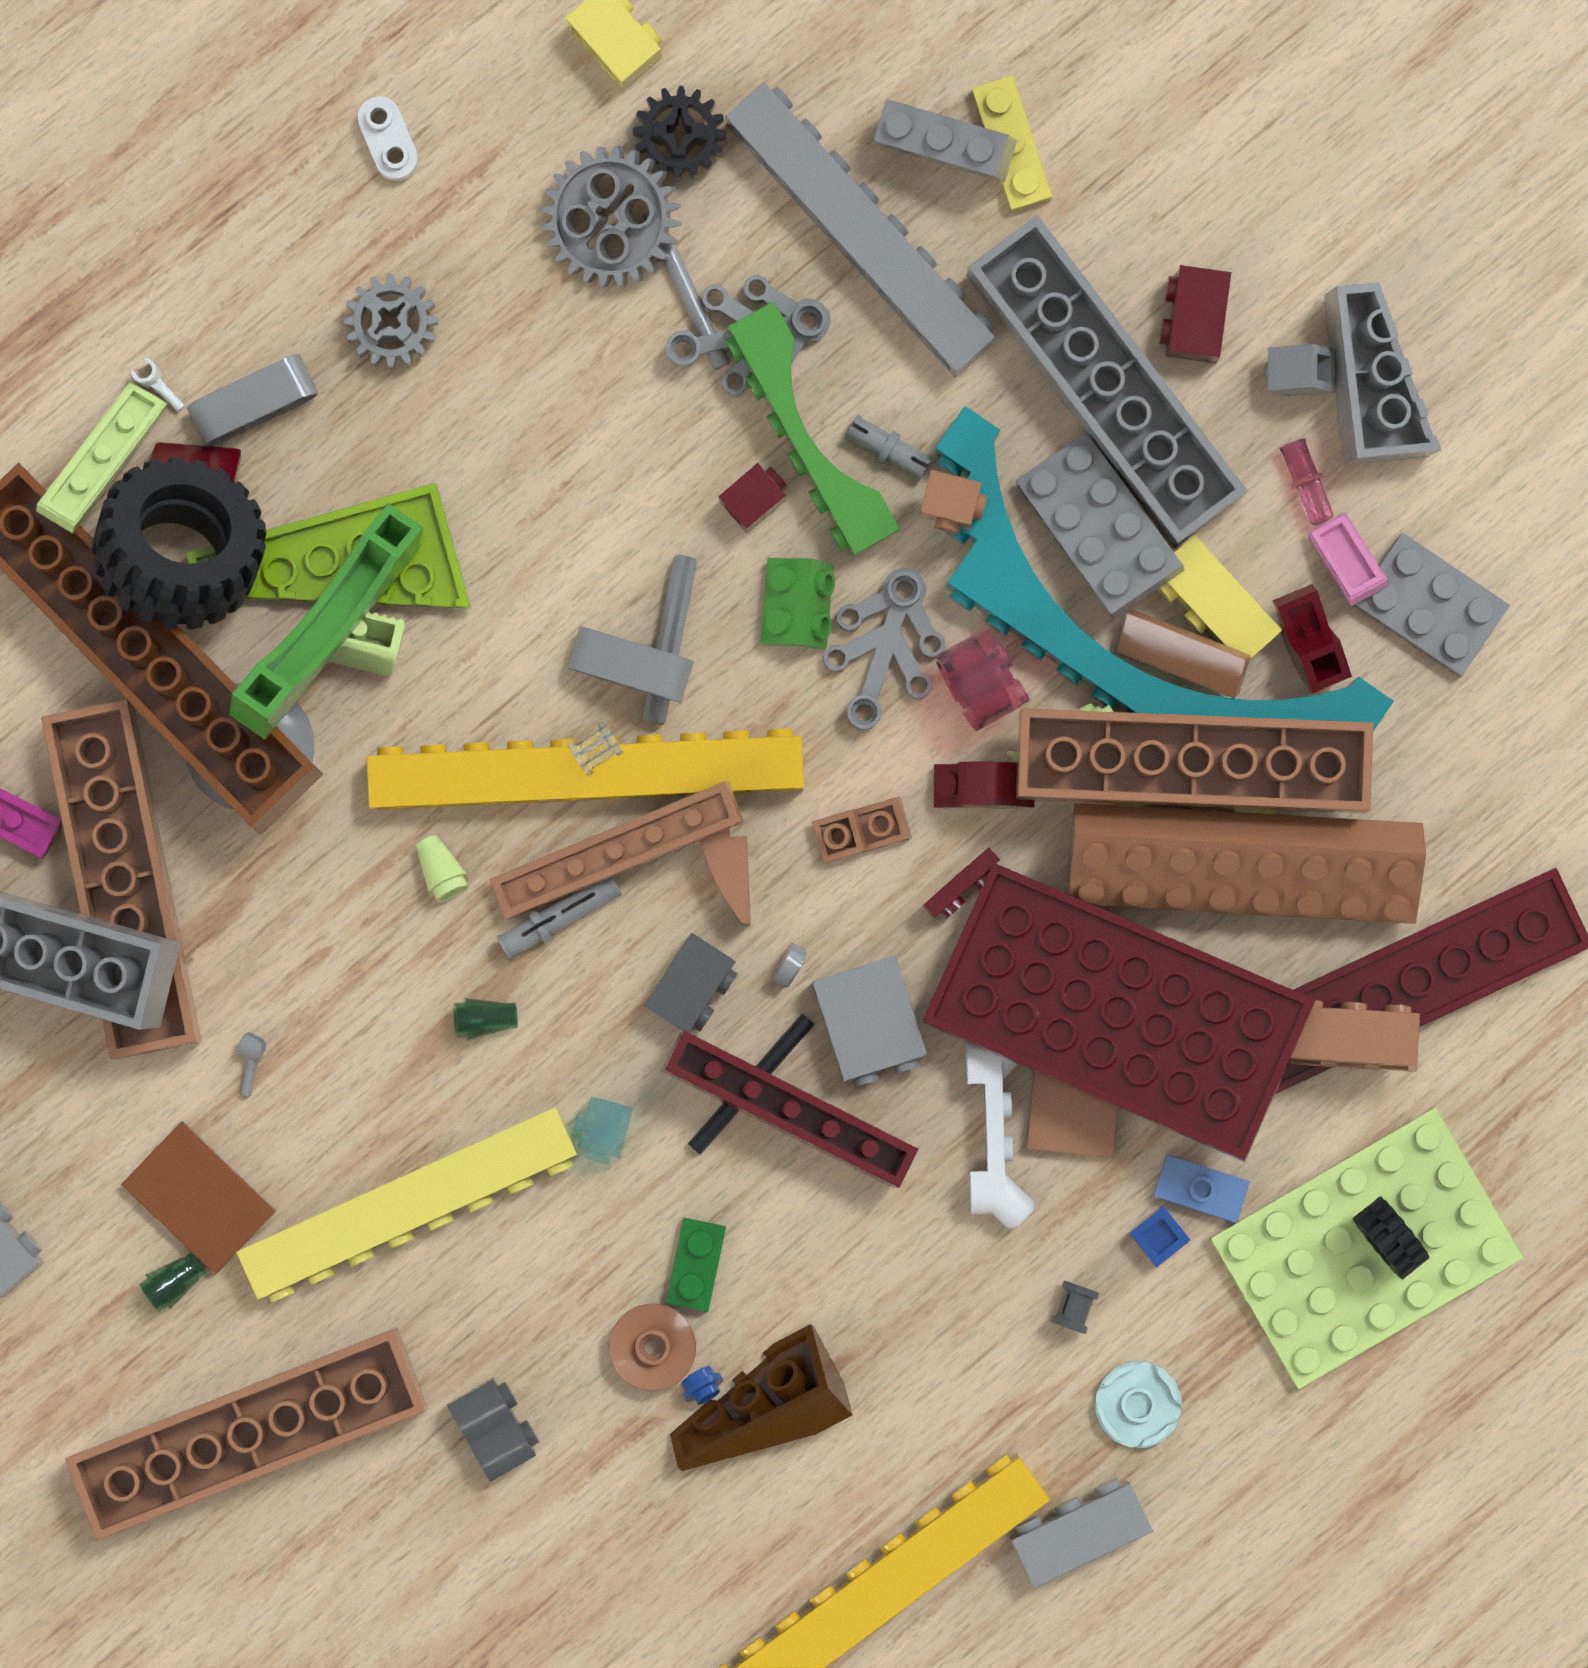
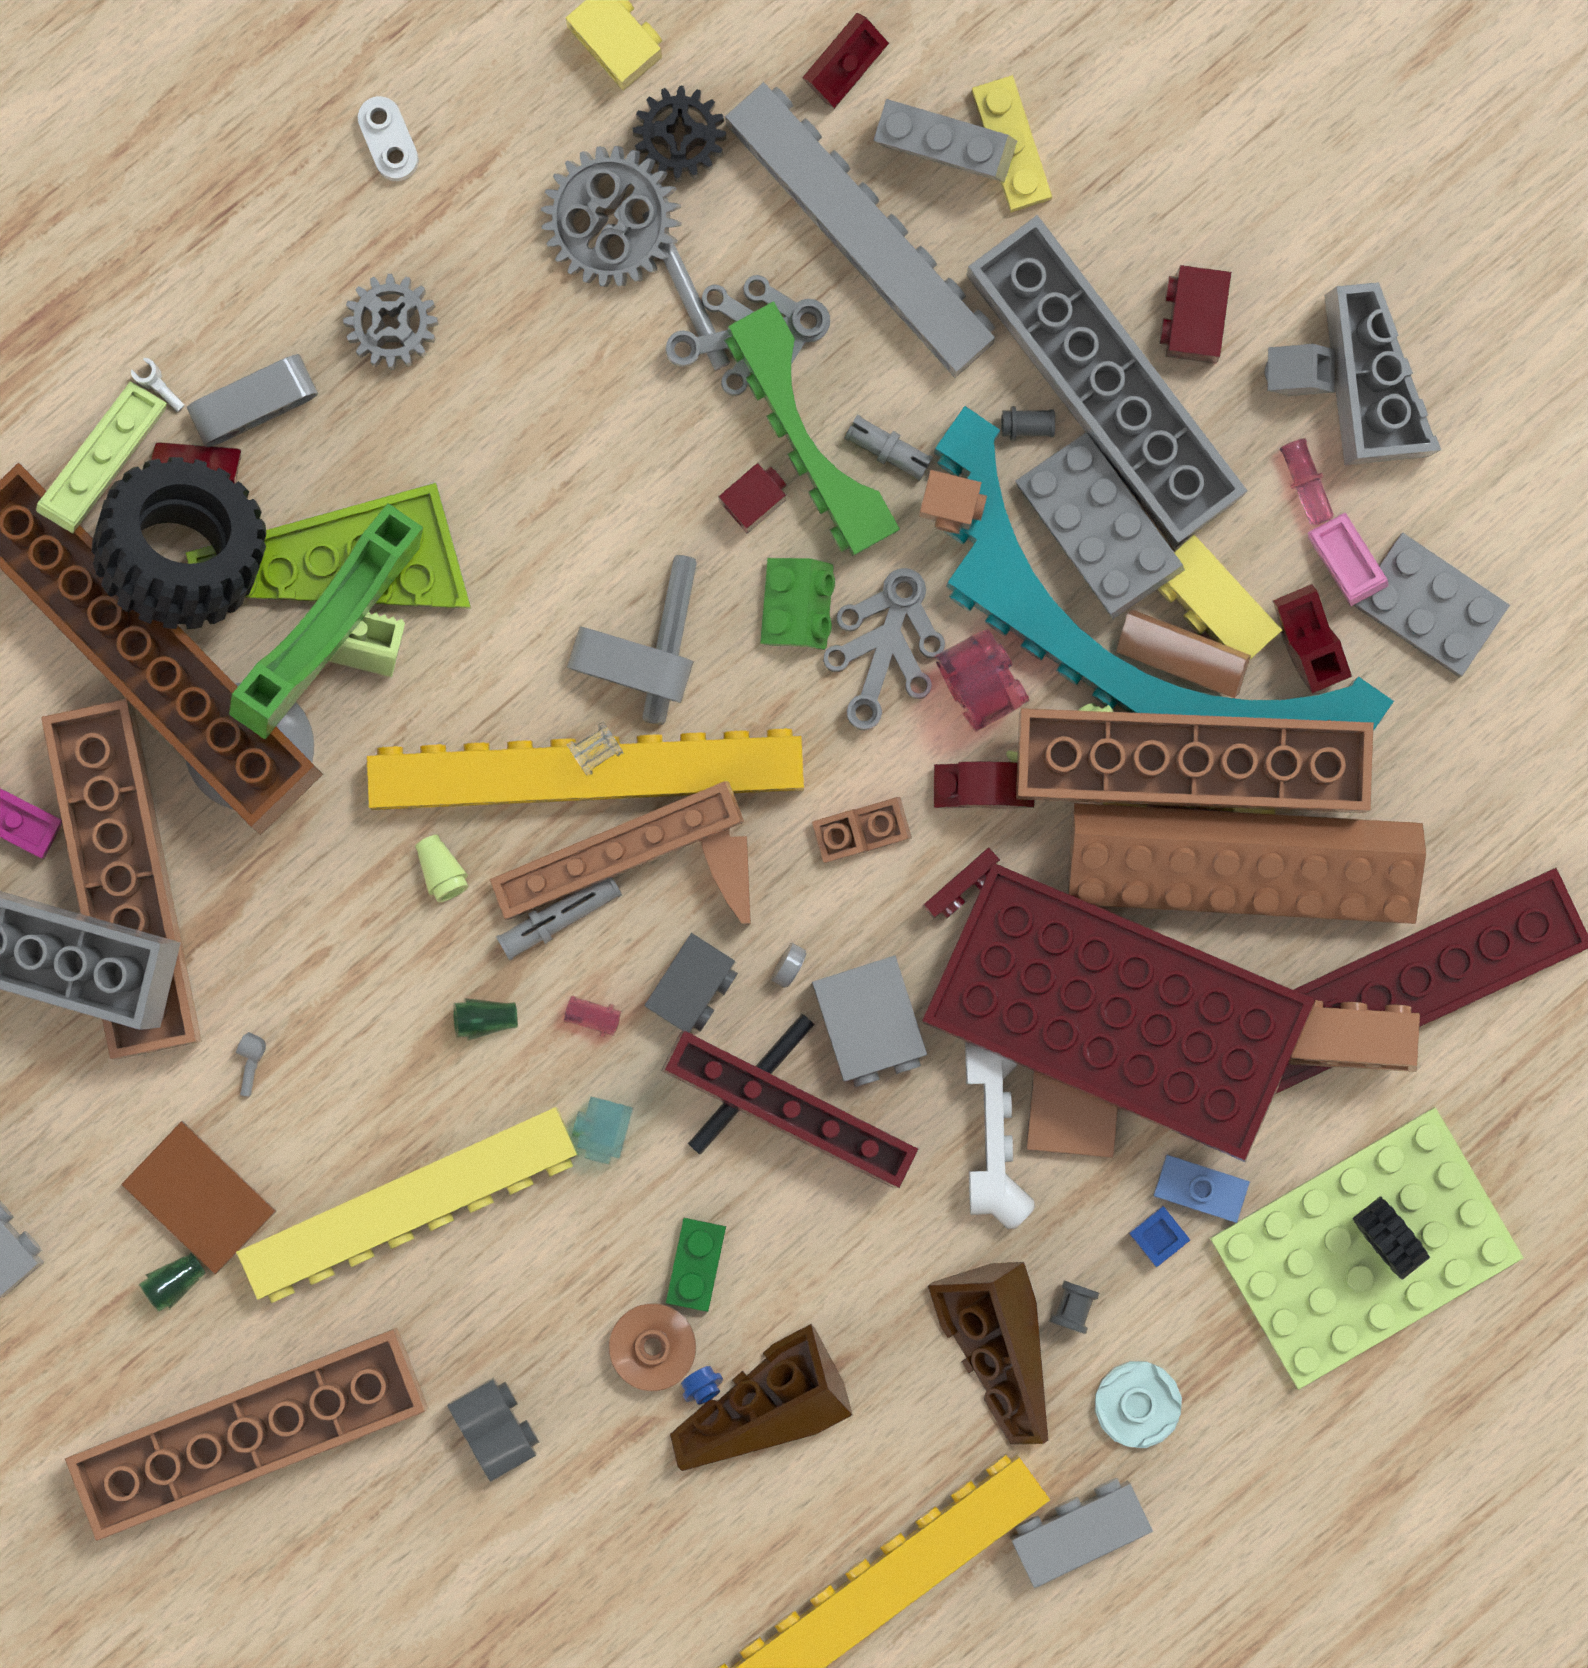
(592, 1016): none -> clear pink pin
(845, 60): none -> dark red plate
(998, 1330): none -> reddish brown wedge
(1027, 423): none -> dark grey pin

